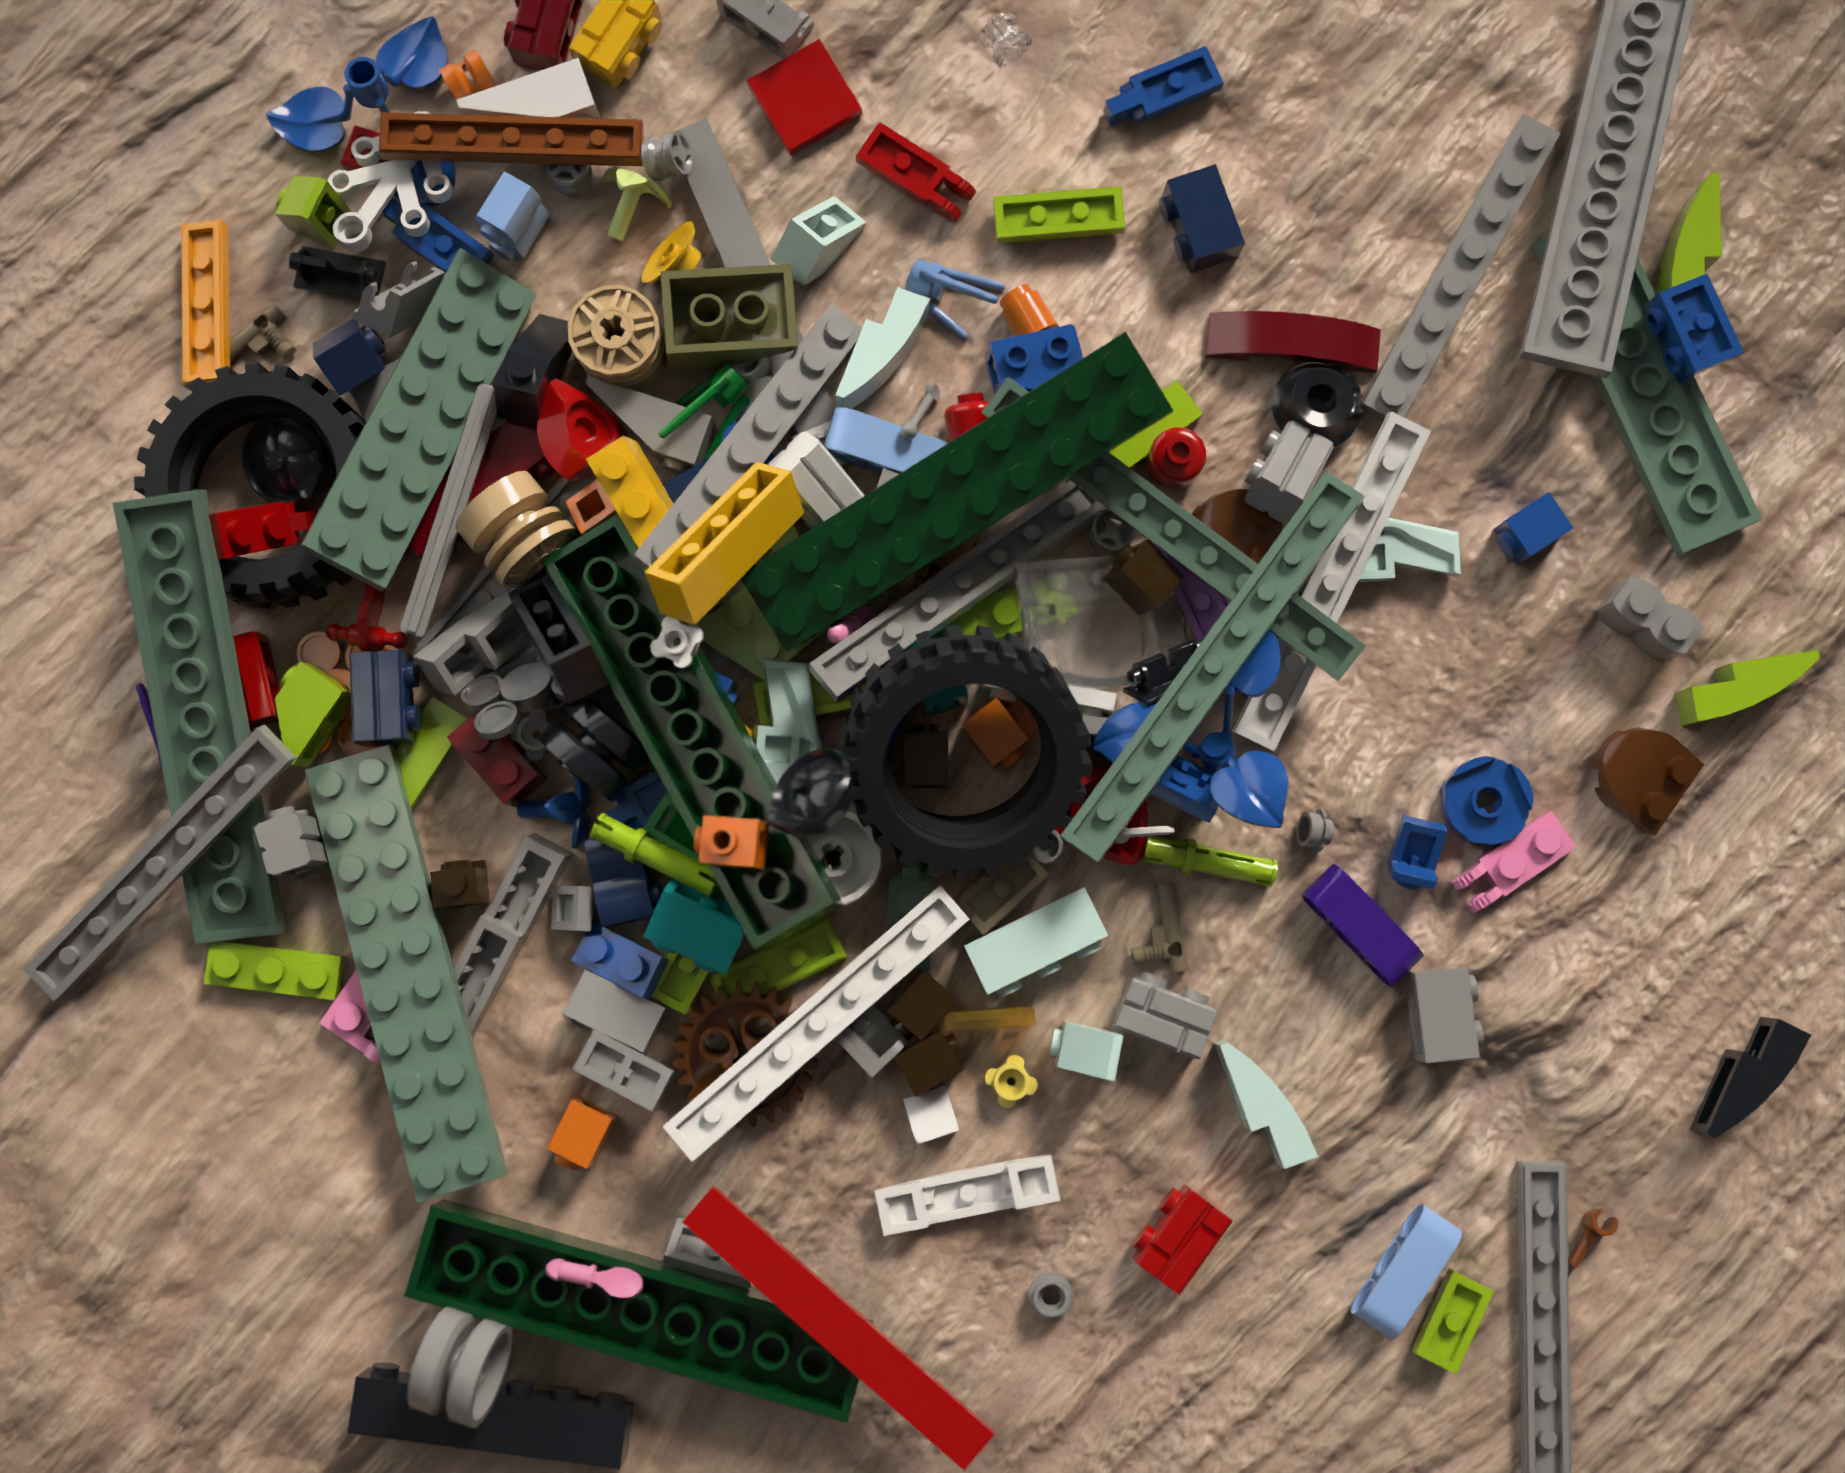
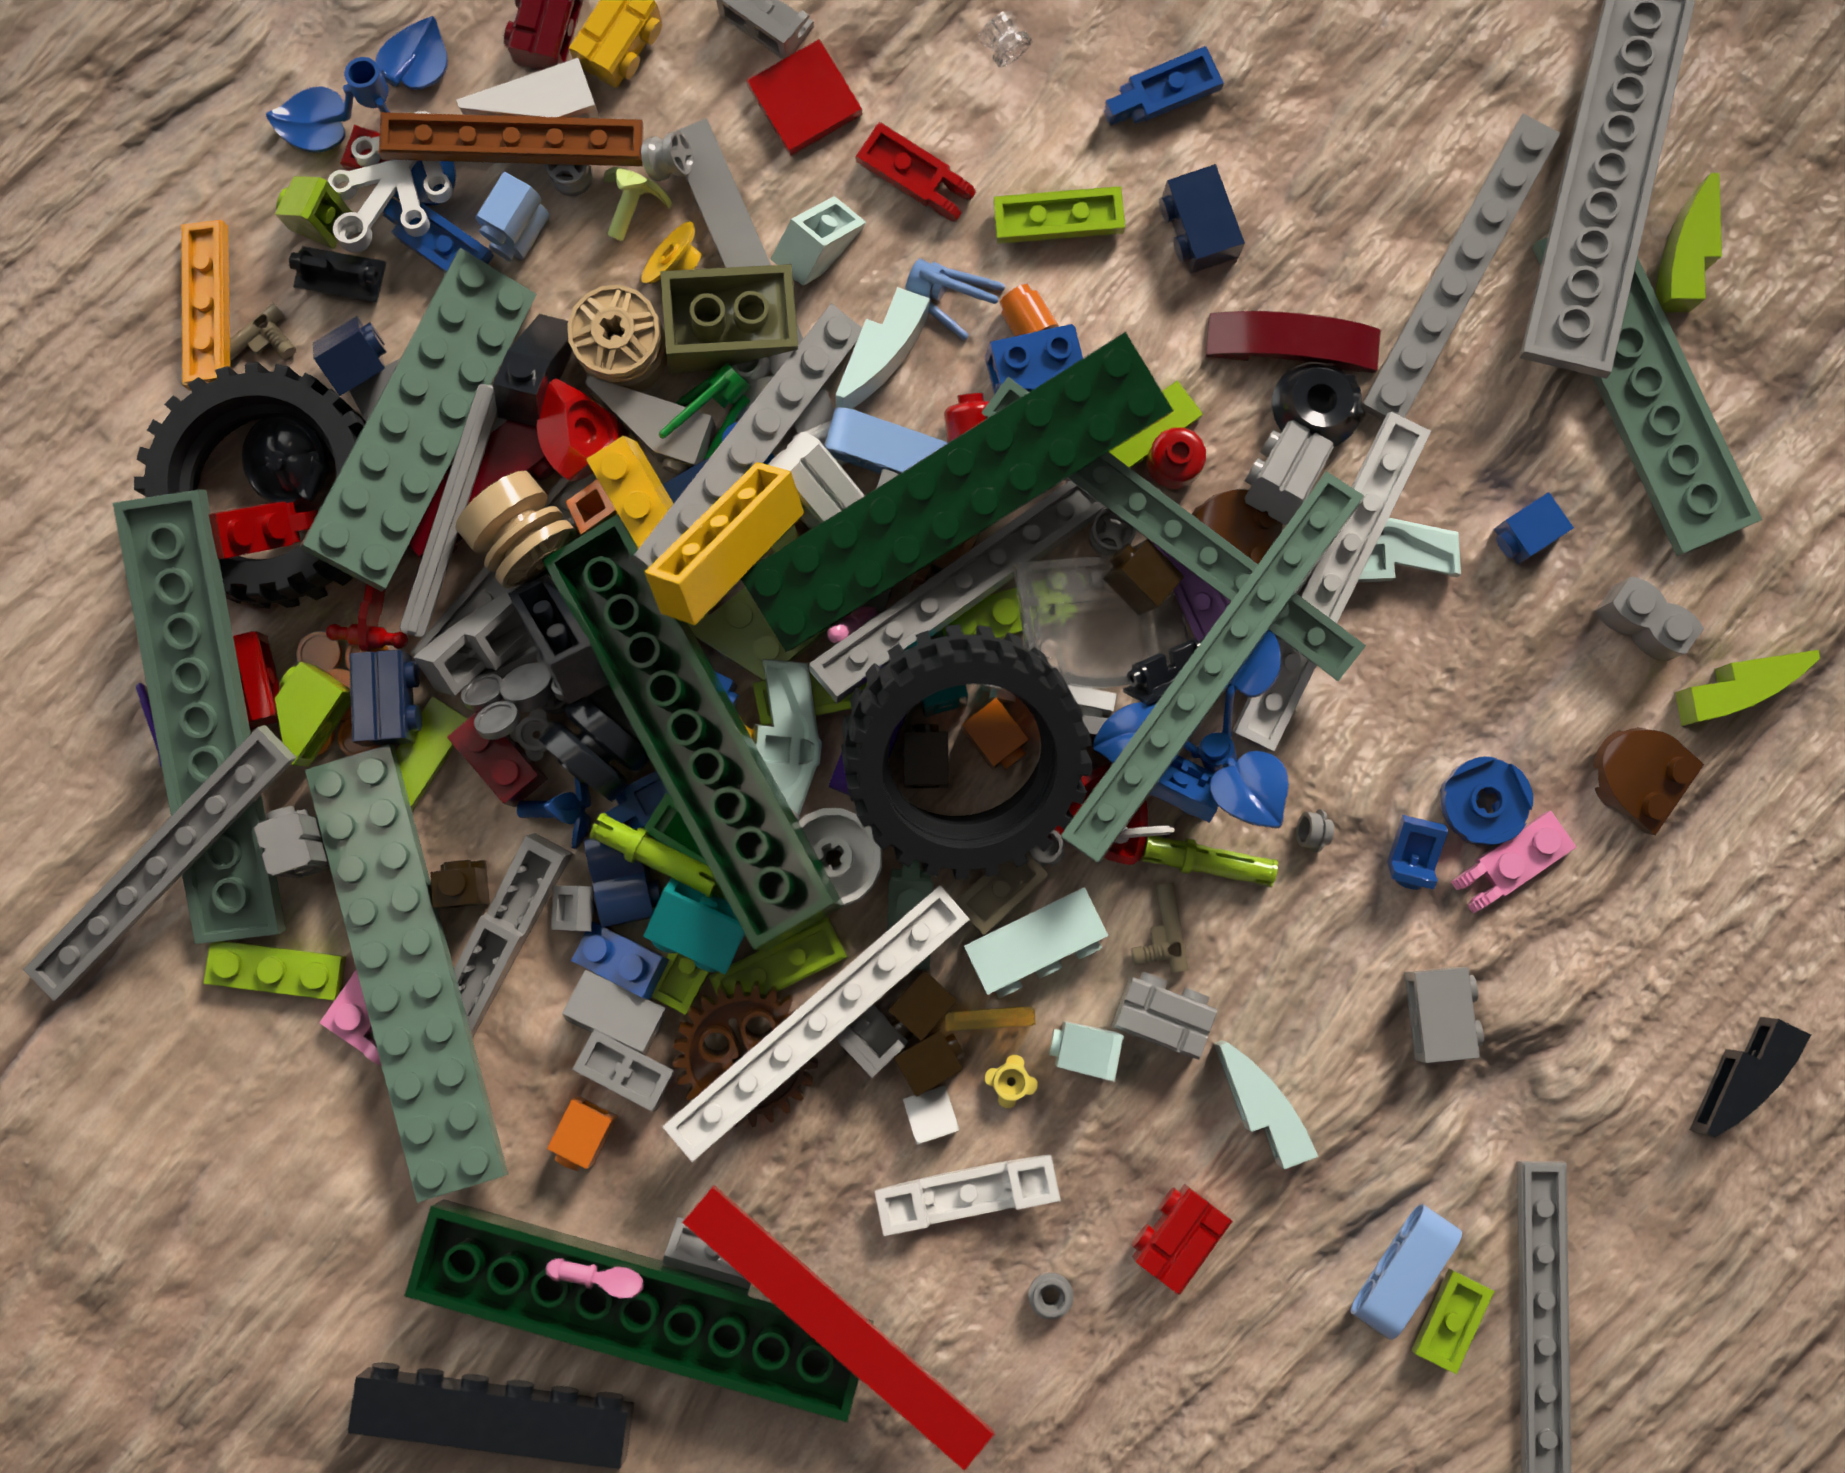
(400, 305): light grey hinge -> none
(458, 81): orange wheel -> none
(460, 1367): light grey wheel -> none
(689, 645): white plate -> none
(732, 842): orange brick -> none
(812, 794): black piece -> none
(909, 430): light grey hinge -> none
(1362, 925): dark purple beam -> none
(1591, 1234): dark orange hand -> none
(1692, 328): blue bracket -> none

